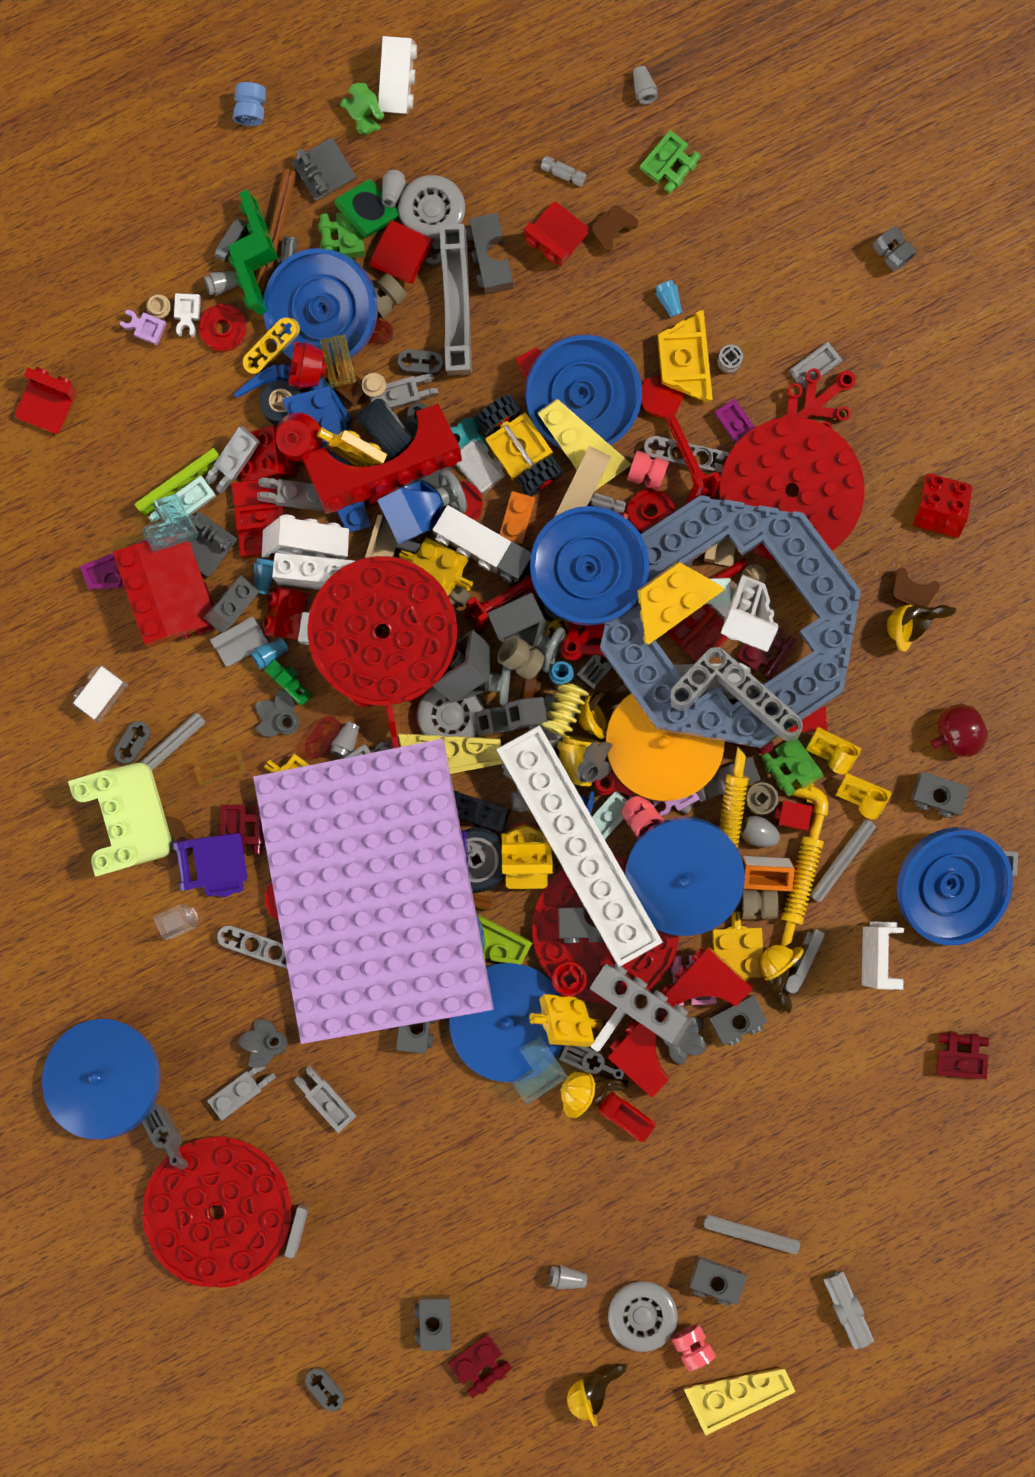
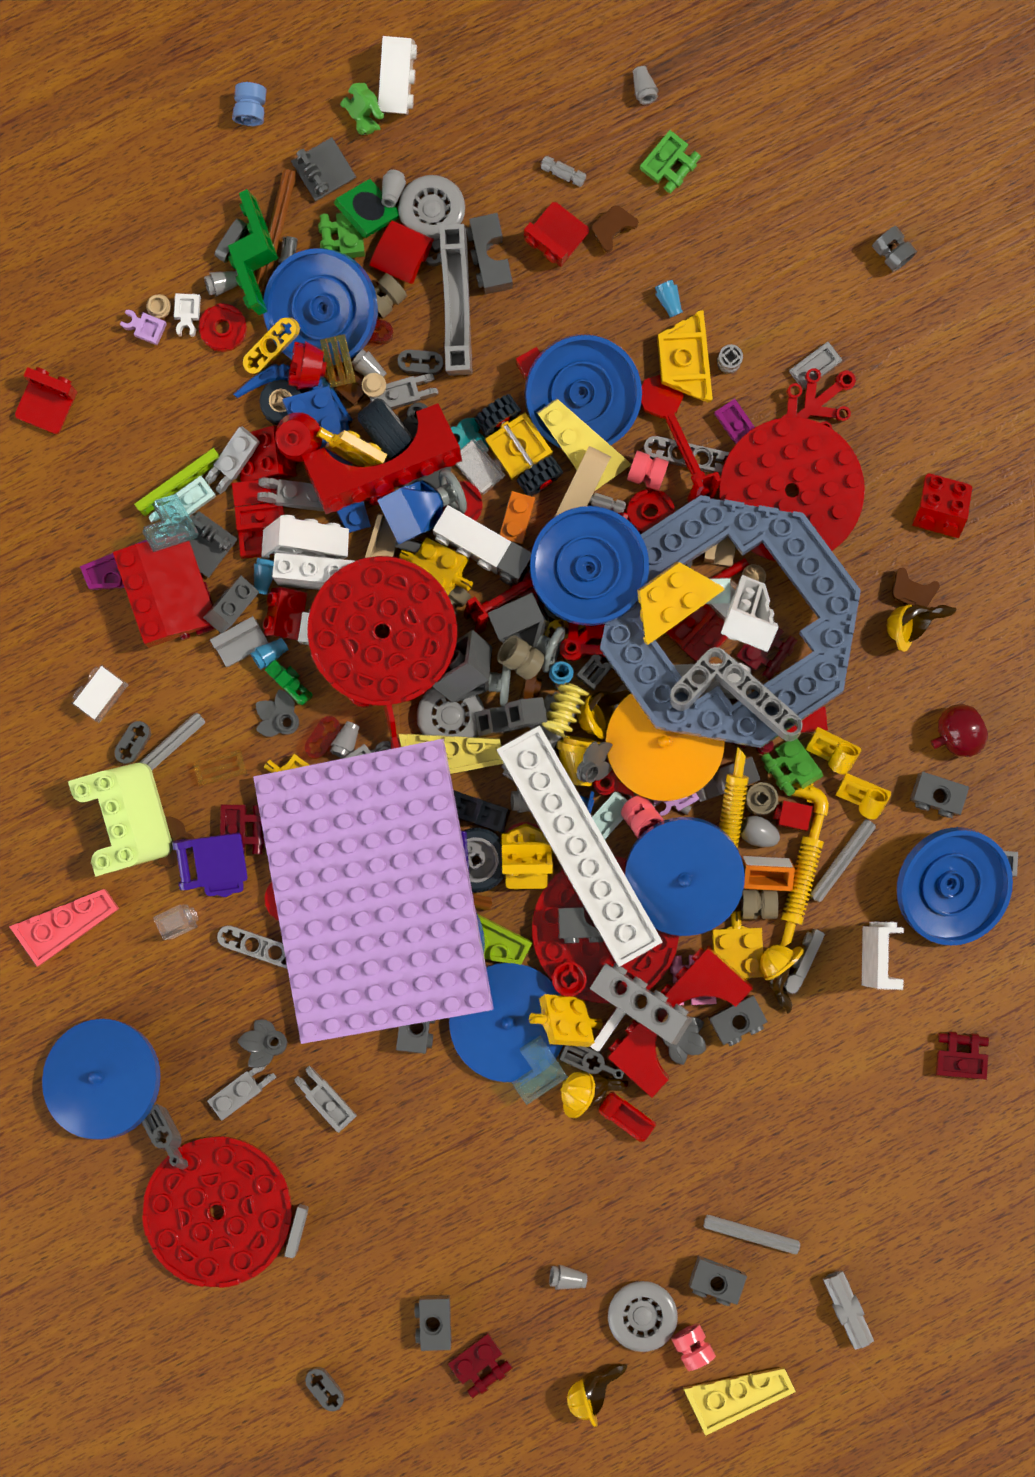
(56, 929): none -> coral wing
(366, 364): none -> light grey cone

